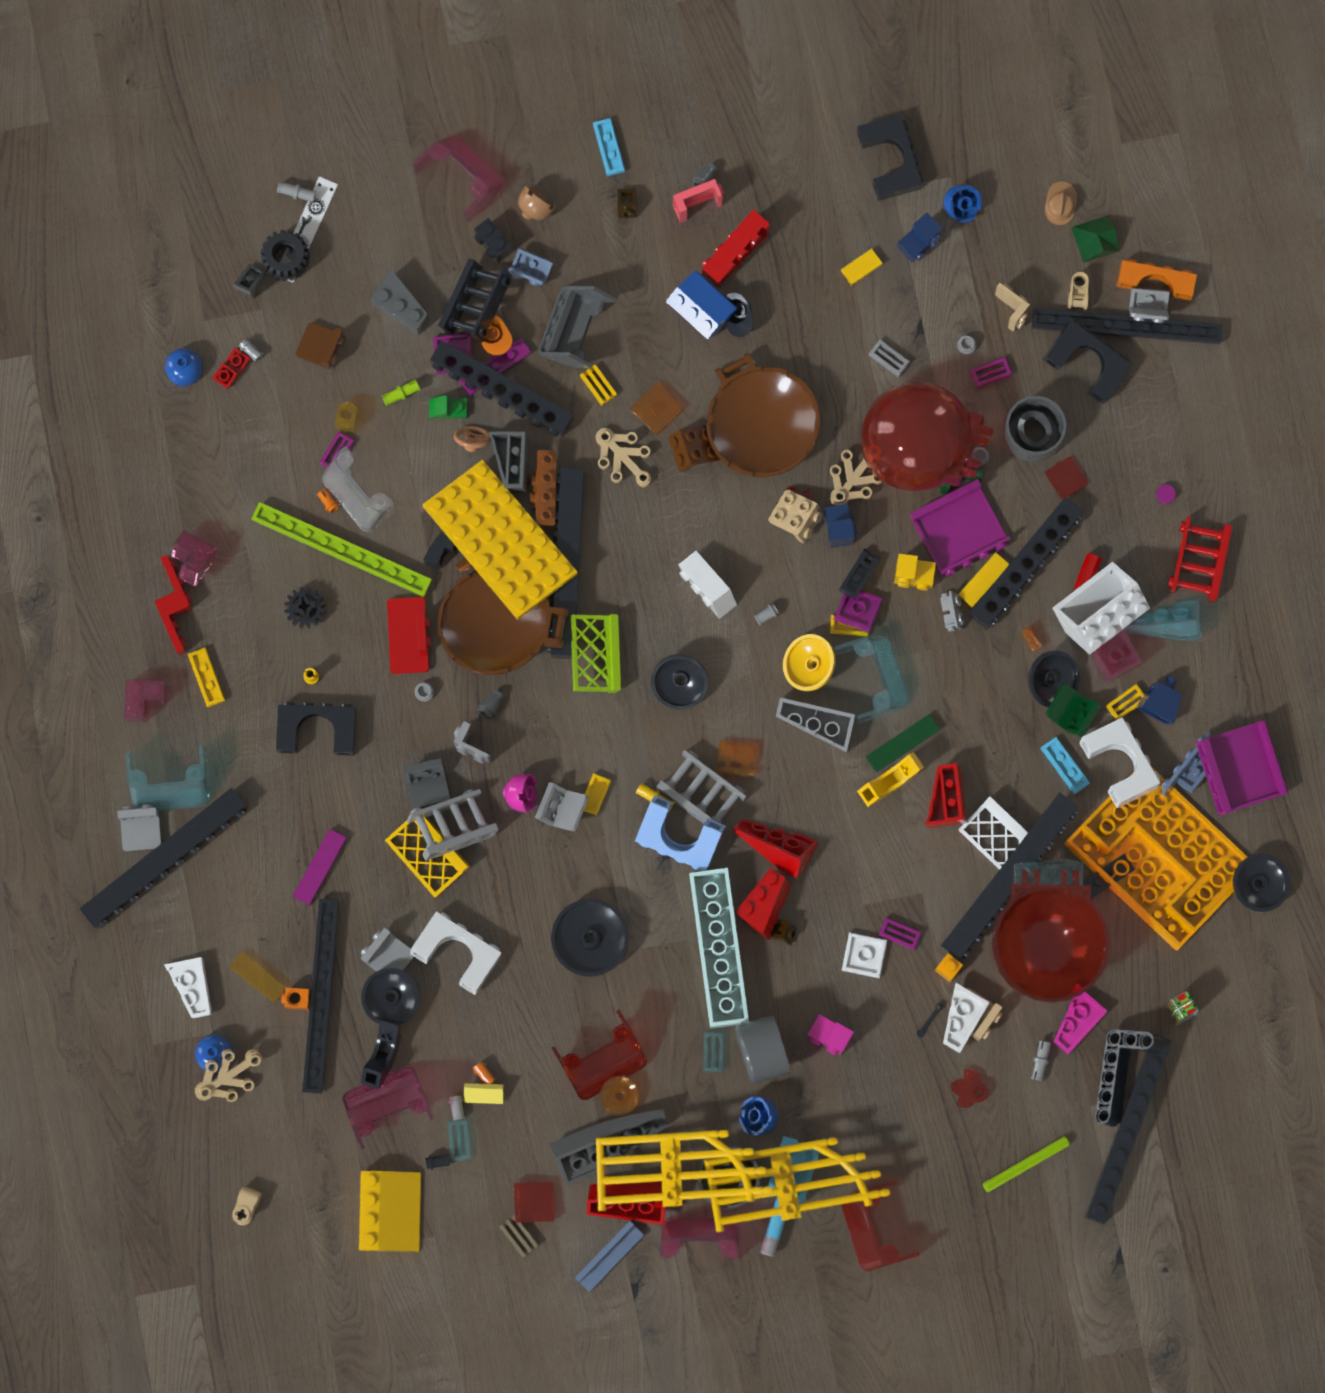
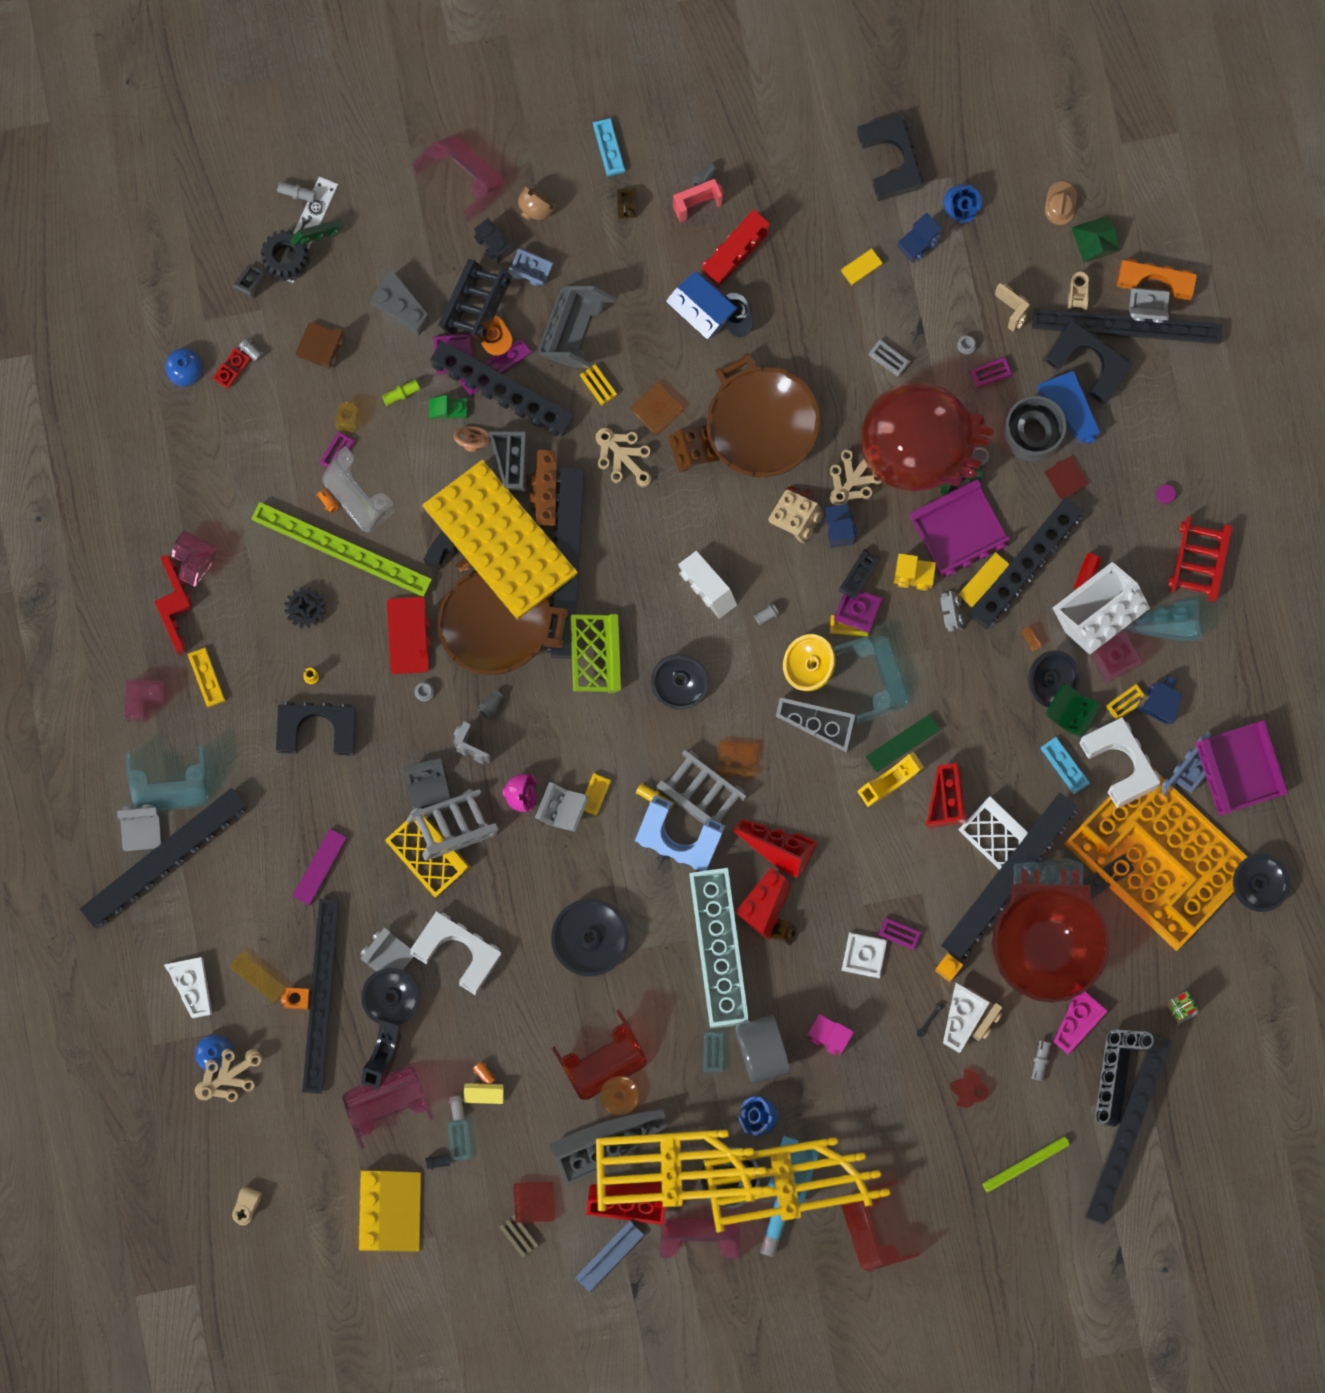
(317, 232): none -> dark green plate
(1069, 397): none -> blue slope

